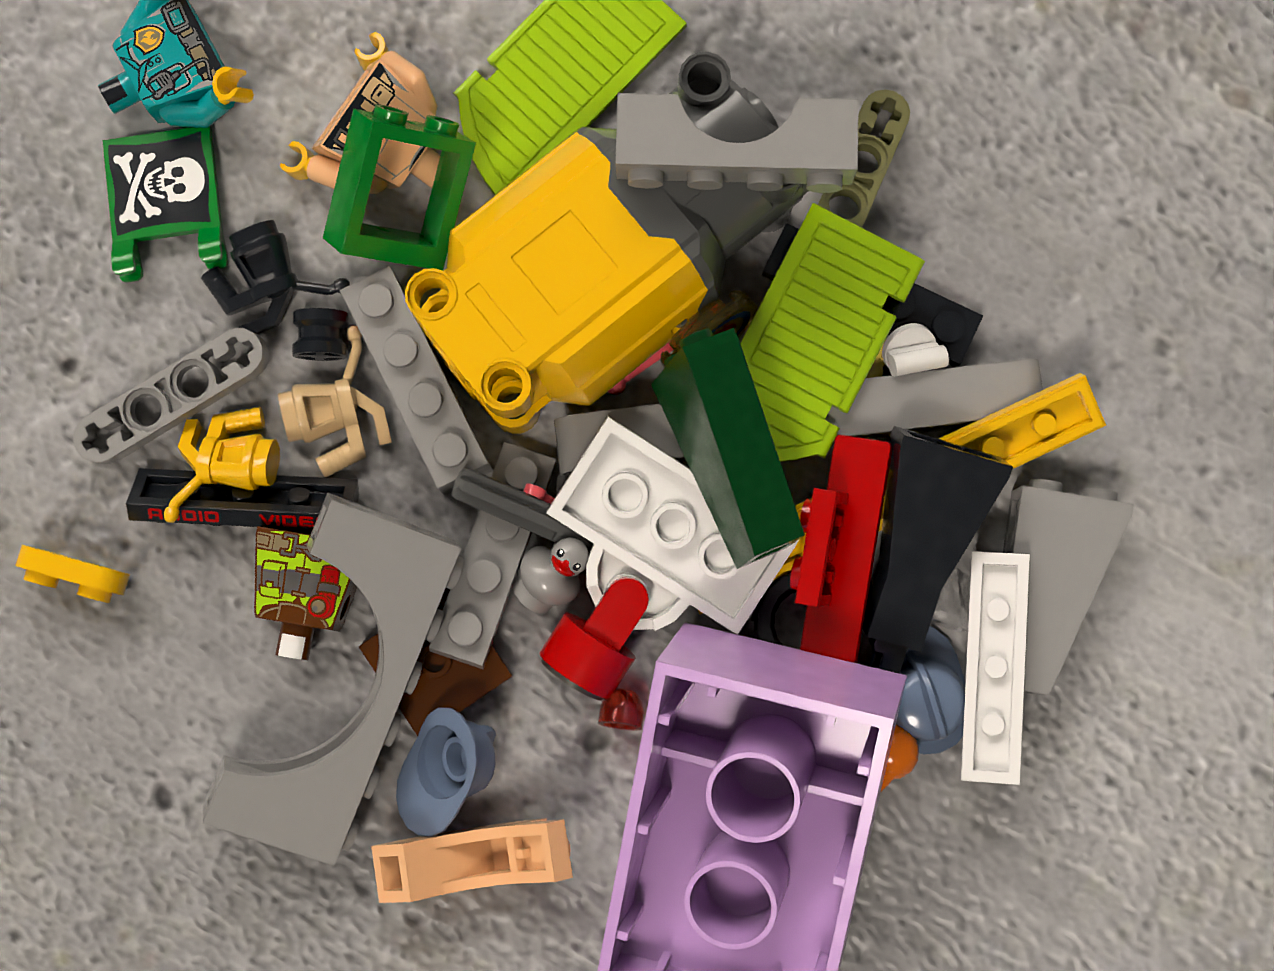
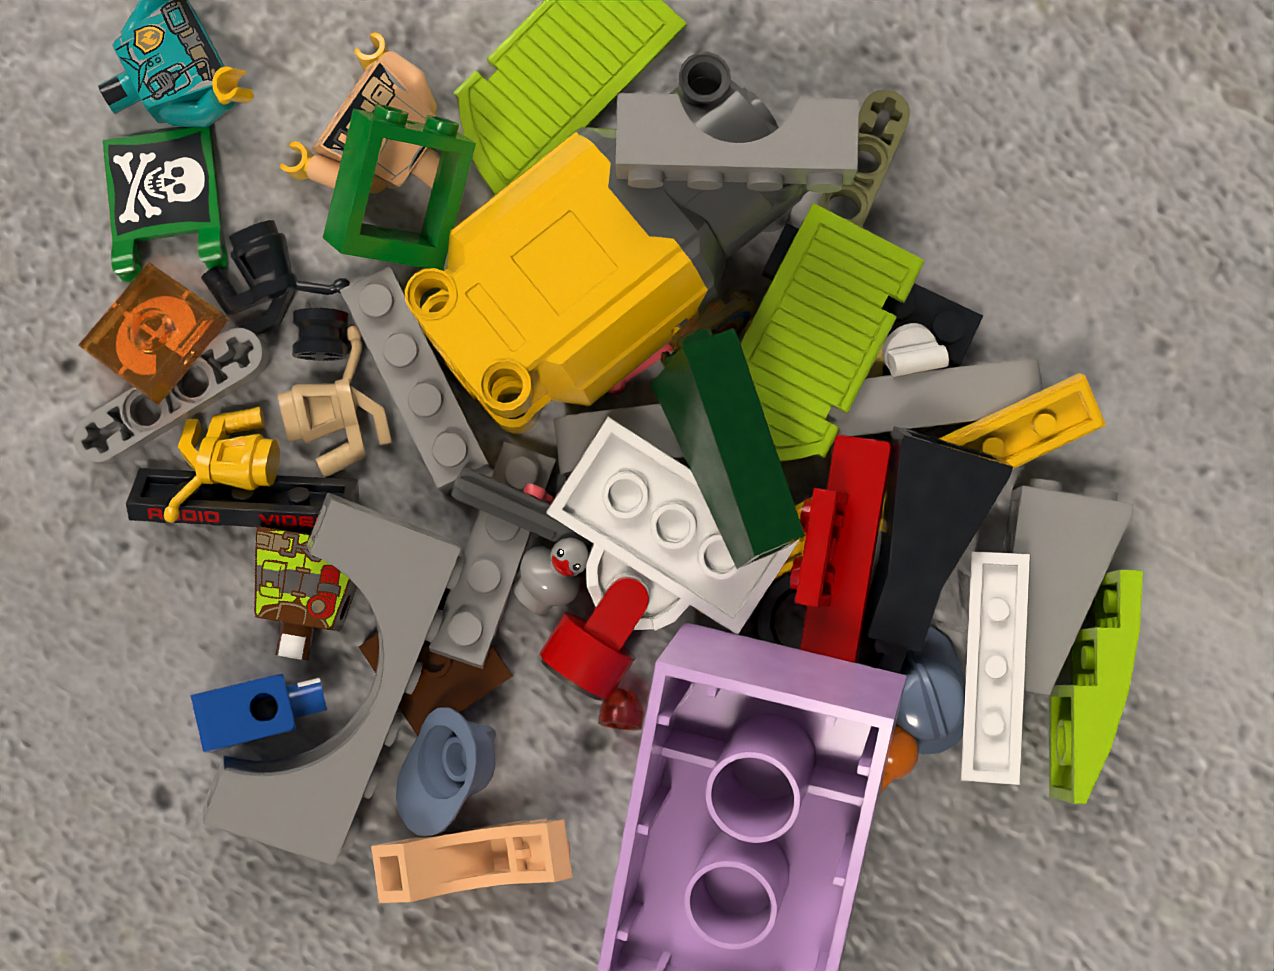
(93, 580): yellow plate -> none
(153, 333): none -> clear orange tile
(227, 716): none -> blue torso
(1090, 709): none -> lime slope

